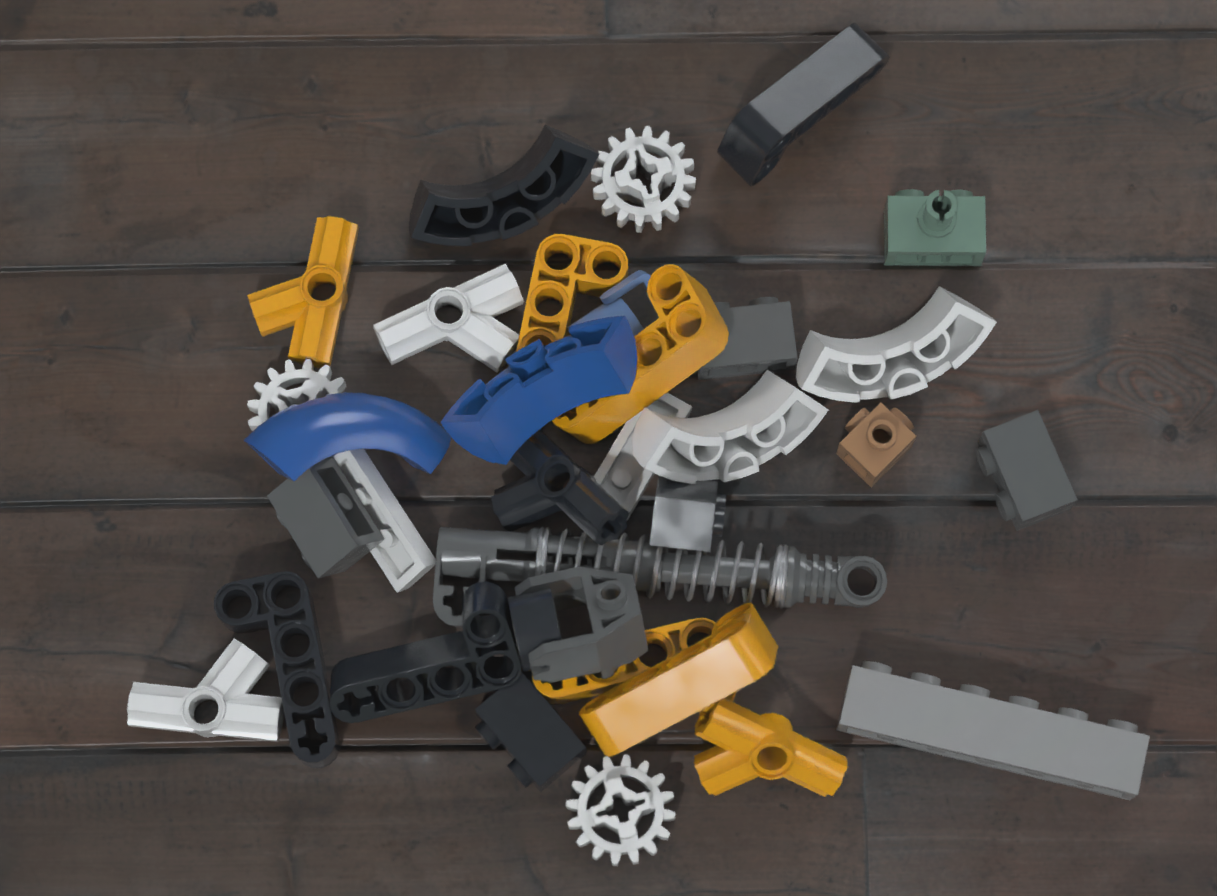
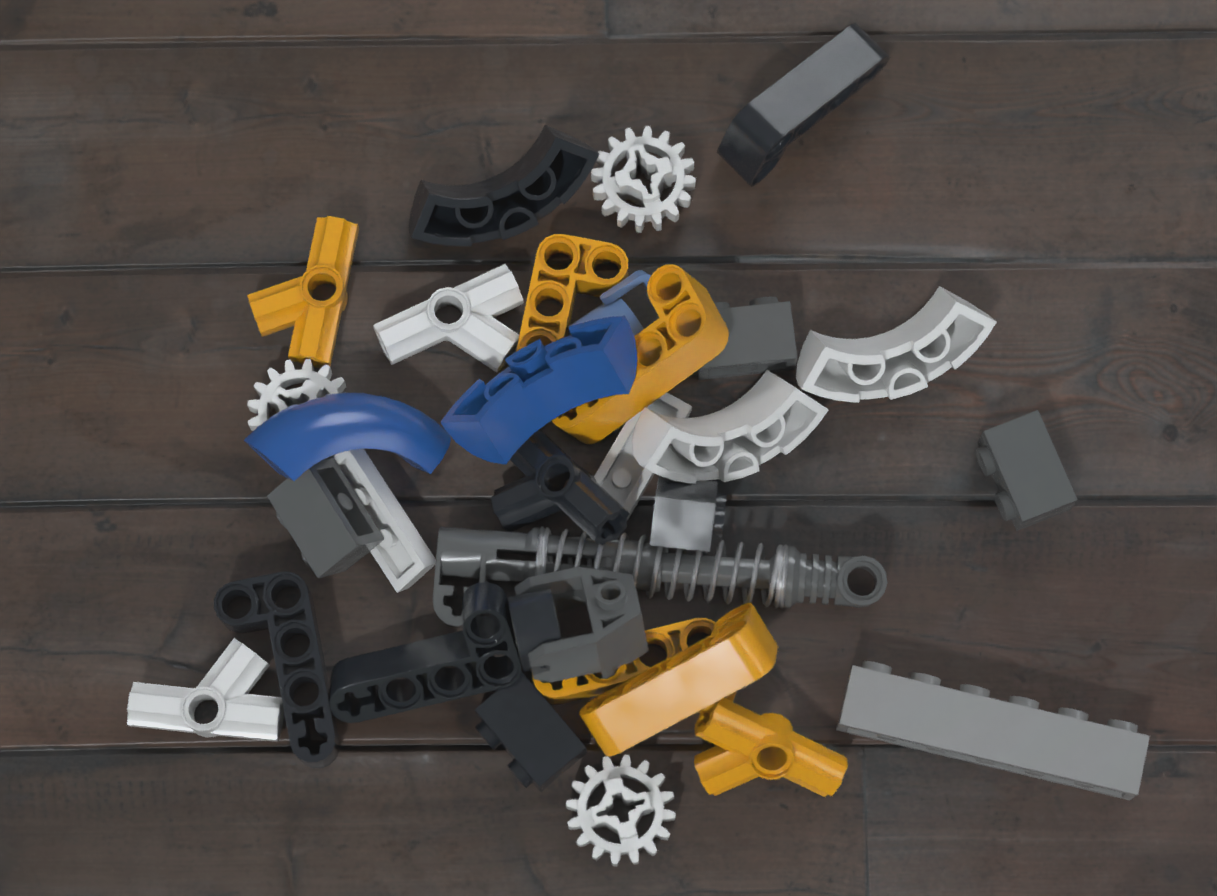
(876, 442): medium nougat brick -> none
(934, 228): sand green brick -> none

